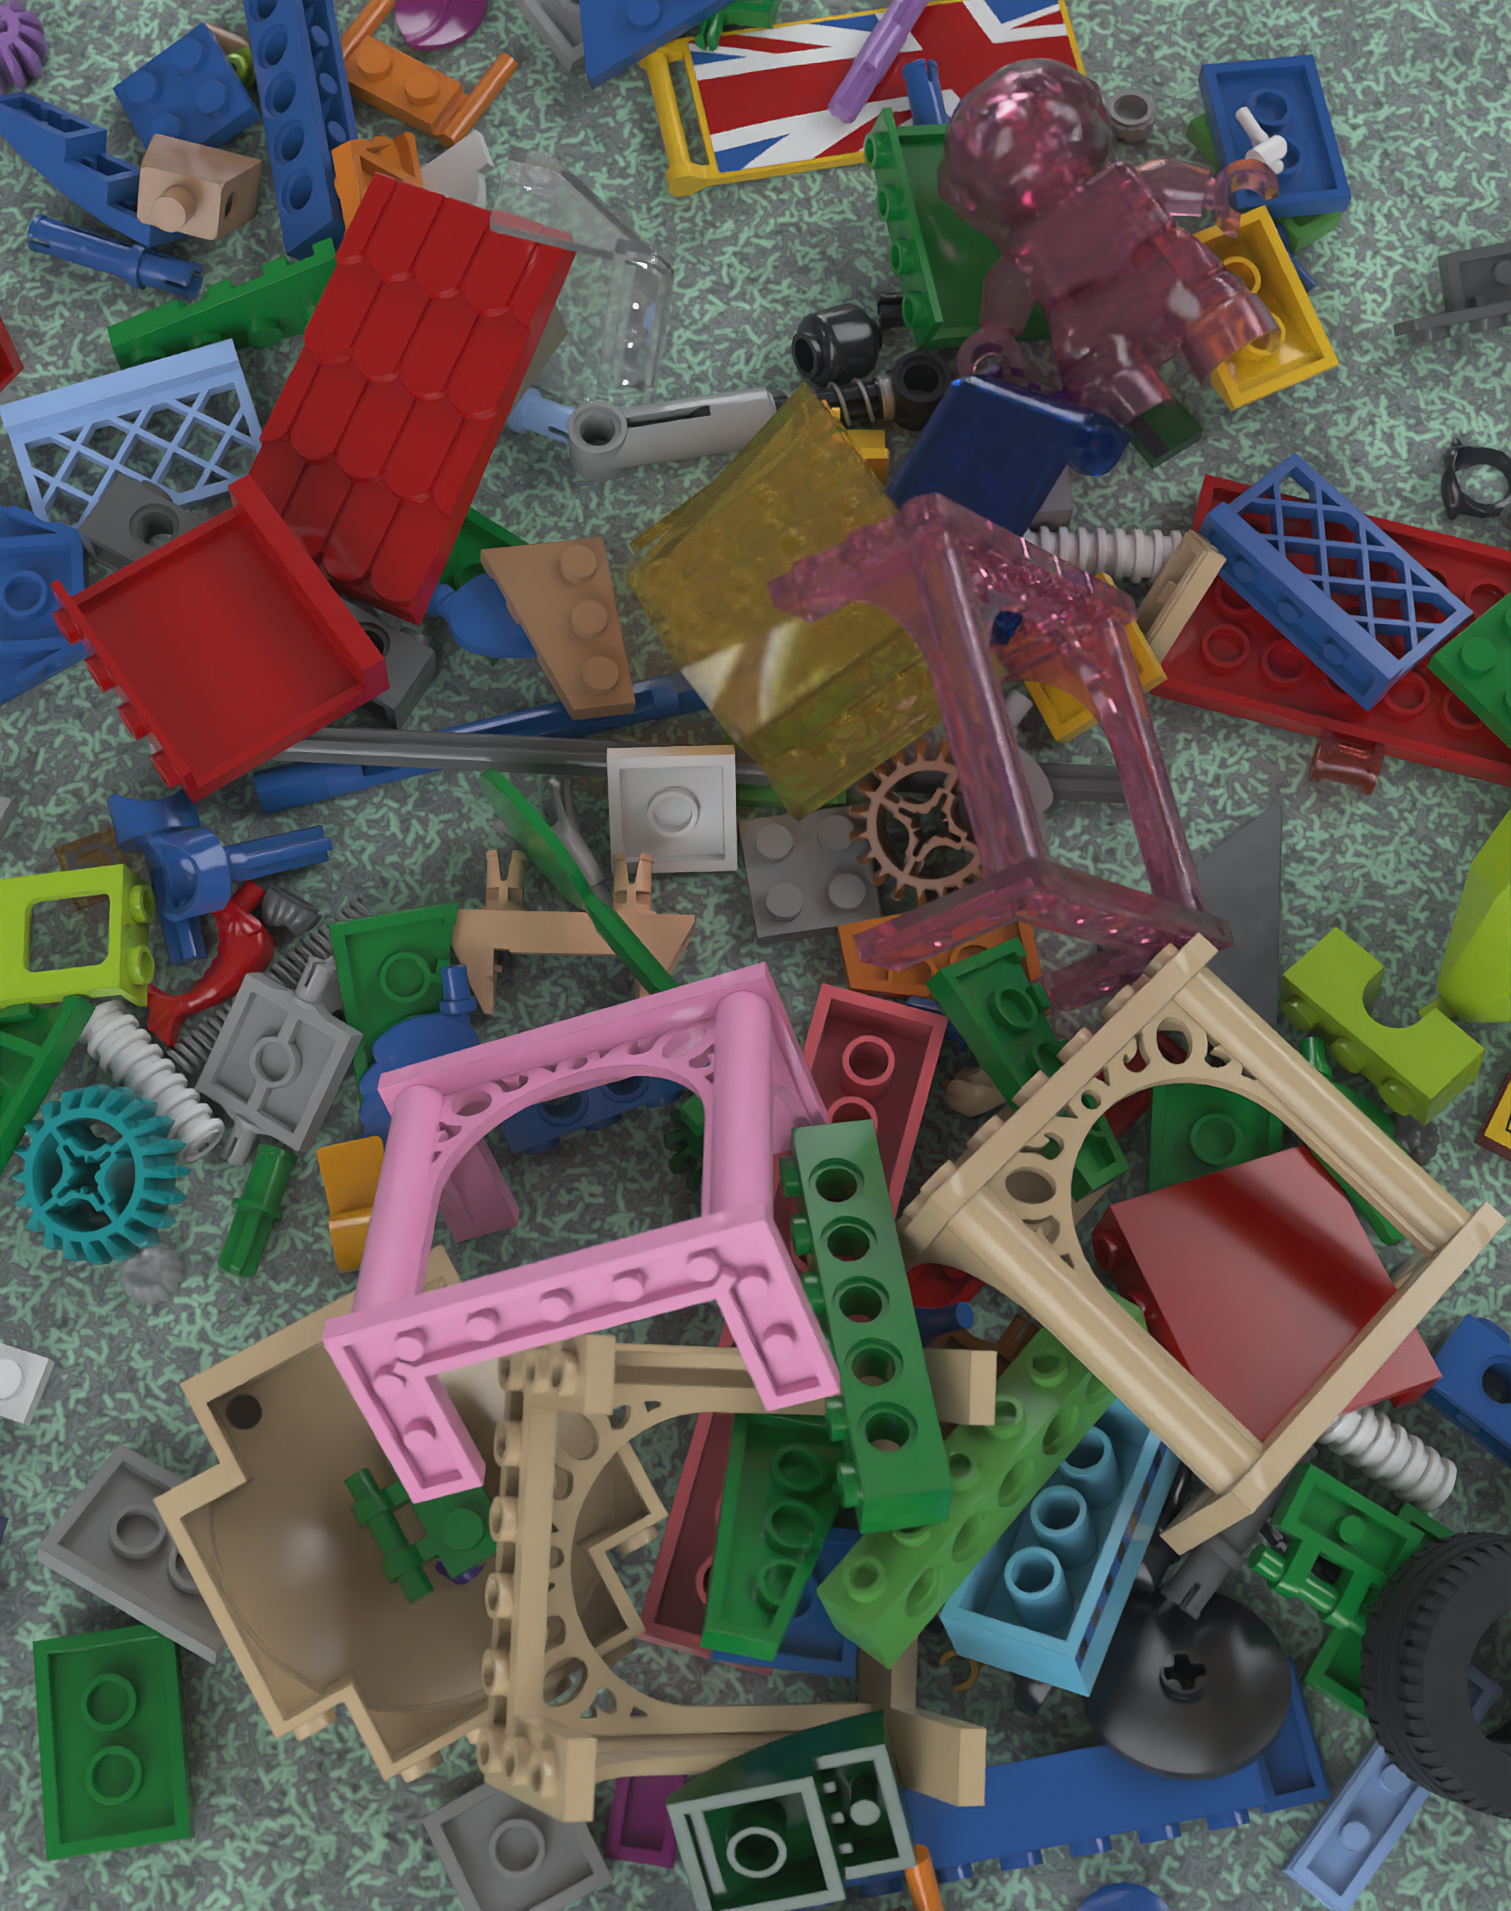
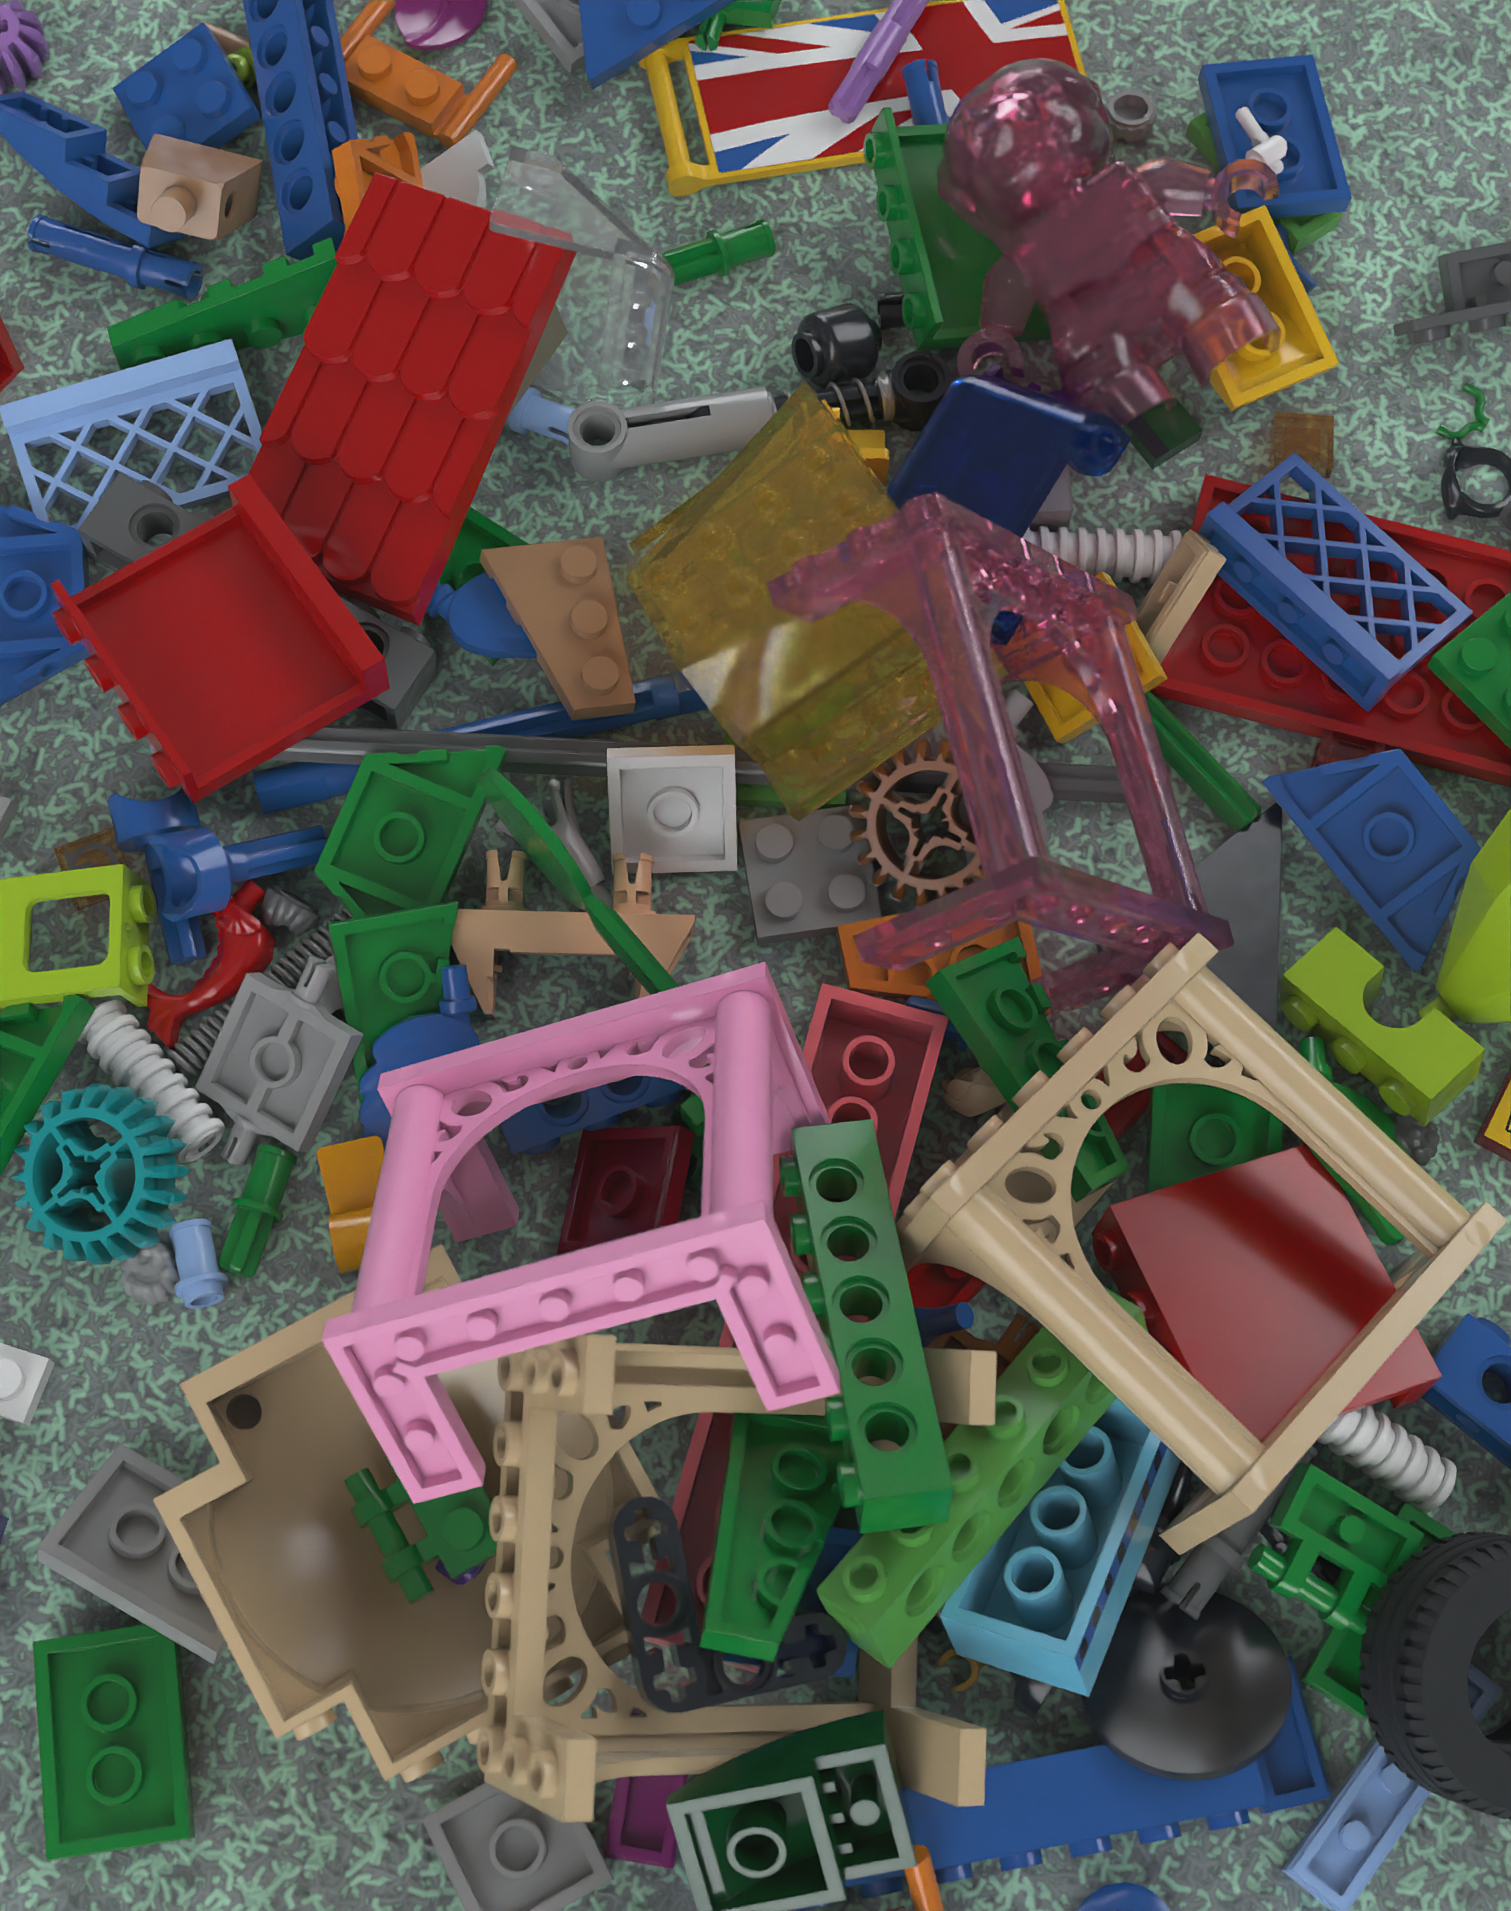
(197, 1264): none -> light blue pin
(405, 828): none -> green wing
(625, 1184): none -> dark red tile
(707, 1678): none -> black beam
(721, 252): none -> green axle
(1201, 769): none -> green axle
(1305, 435): none -> clear orange tile
(1384, 841): none -> blue wing
(1472, 426): none -> green piece

